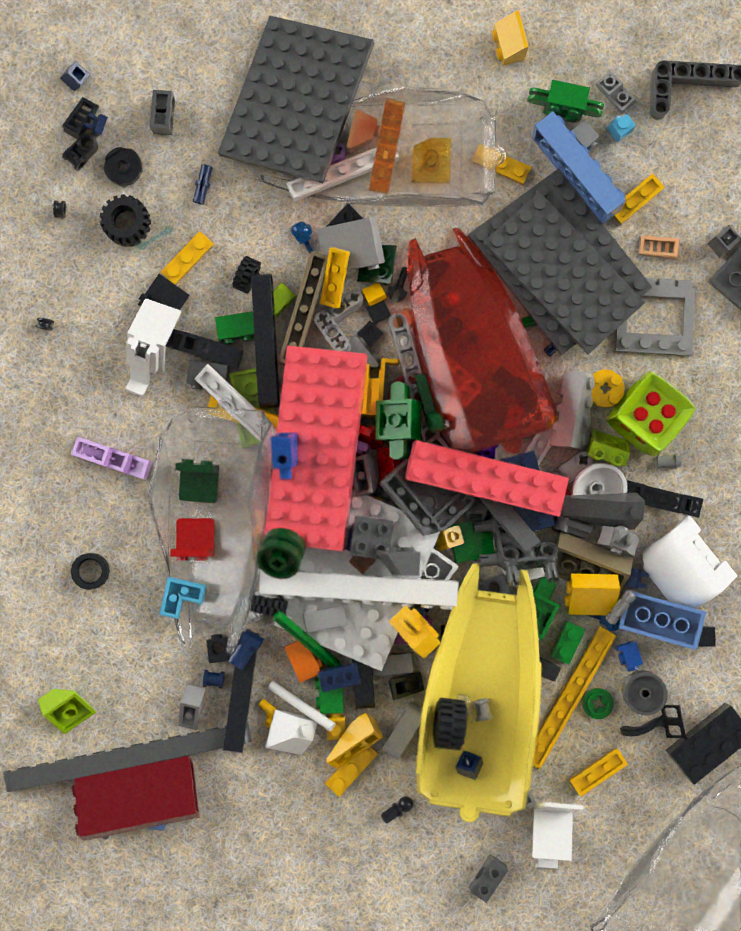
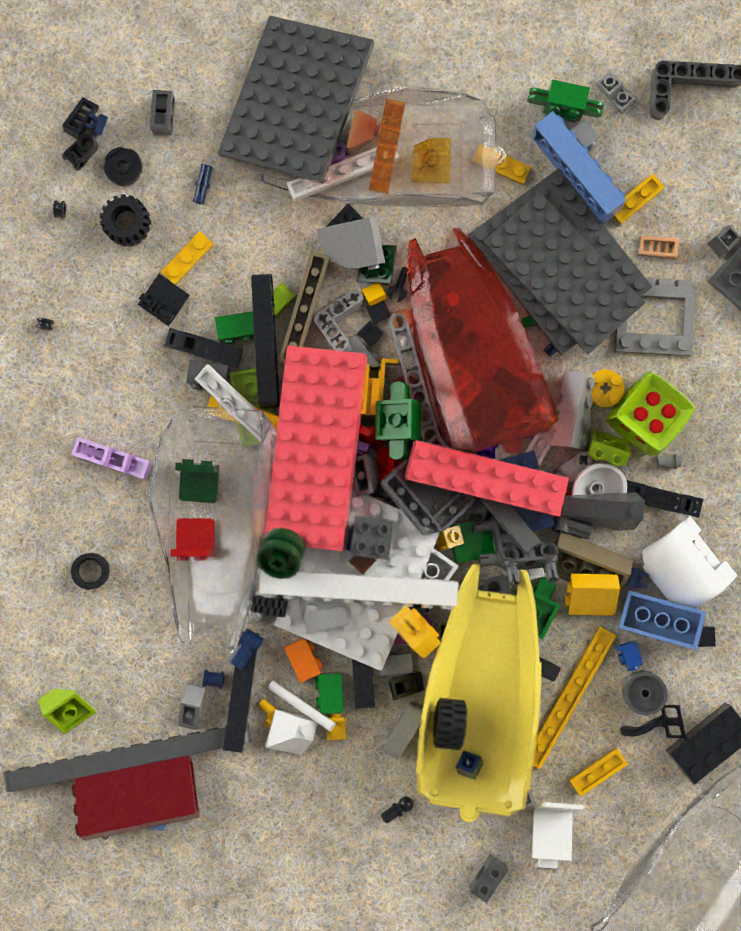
(74, 76): dark blue slope -> none
(148, 342): white piece -> none
(168, 229): clear light blue hinge -> none
(177, 591): medium azure brick -> none
(213, 656): black brick -> none
(246, 269): black tyre -> none
(285, 445): blue torso -> none
(302, 234): clear blue piece -> none
(306, 640): green axle -> none
(334, 277): yellow plate -> none
(339, 676): dark blue brick -> none
(350, 771): yellow plate -> none
(356, 738): yellow slope -> none
(400, 562): dark grey slope -> none
(433, 418): dark green beam -> none
(470, 707): clear arm -> none
(482, 709): light grey bush -> none
(510, 39): yellow slope -> none
(567, 642): green brick -> none
(602, 620): piece -> none
(606, 699): green gear -> none
(618, 540): light grey hinge -> none
(620, 607): light grey axle -> none
(621, 127): medium azure brick -> none

